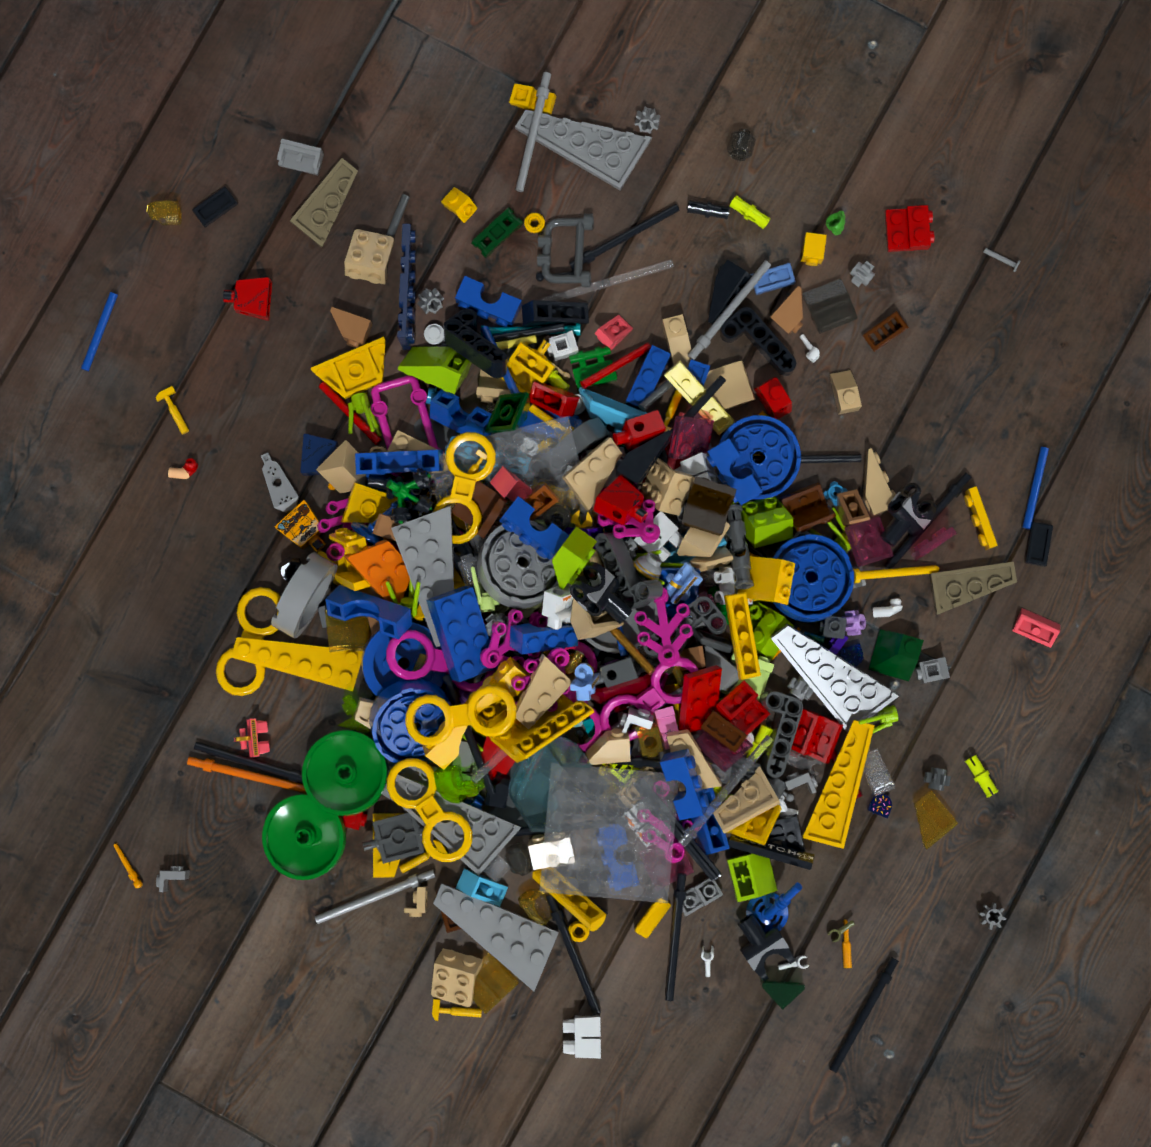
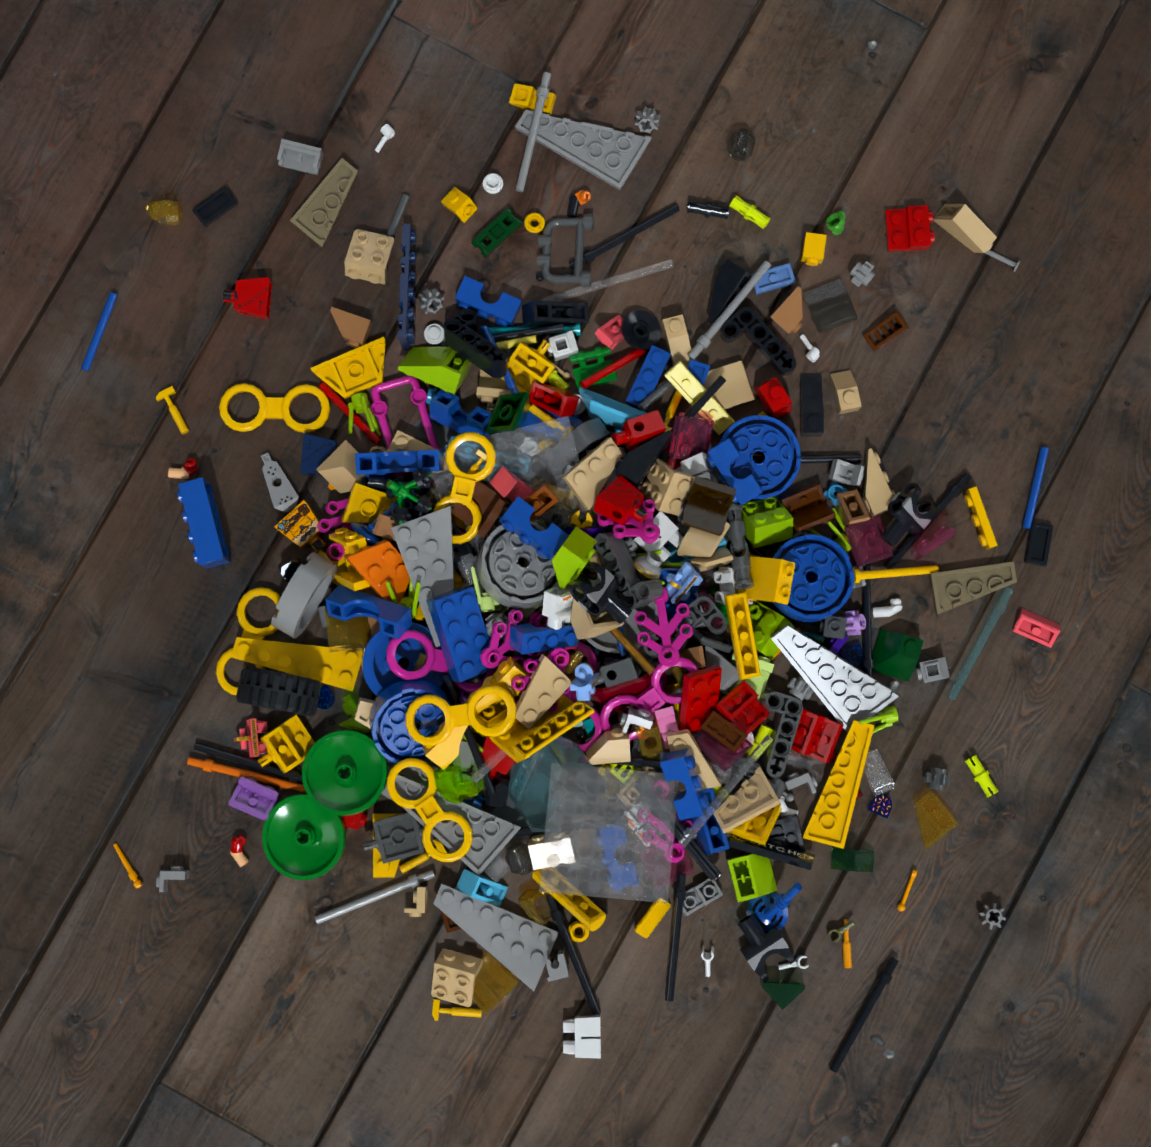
(204, 523): none -> blue brick
(236, 850): none -> arm
(254, 798): none -> medium lavender bracket
(274, 408): none -> yellow bar
(278, 691): none -> black tyre
(287, 744): none -> yellow plate
(326, 698): none -> clear blue tile
(388, 133): none -> white hand
(492, 183): none -> white plate
(555, 969): none -> light grey hinge
(577, 200): none -> arm
(644, 323): none -> black dish
(811, 406): none -> black slope
(846, 473): none -> light grey bracket
(852, 859): none -> clear green slope
(867, 663): none -> black bar
(901, 907): none -> light orange hinge
(965, 227): none -> tan slope
(999, 608): none -> clear light blue bar

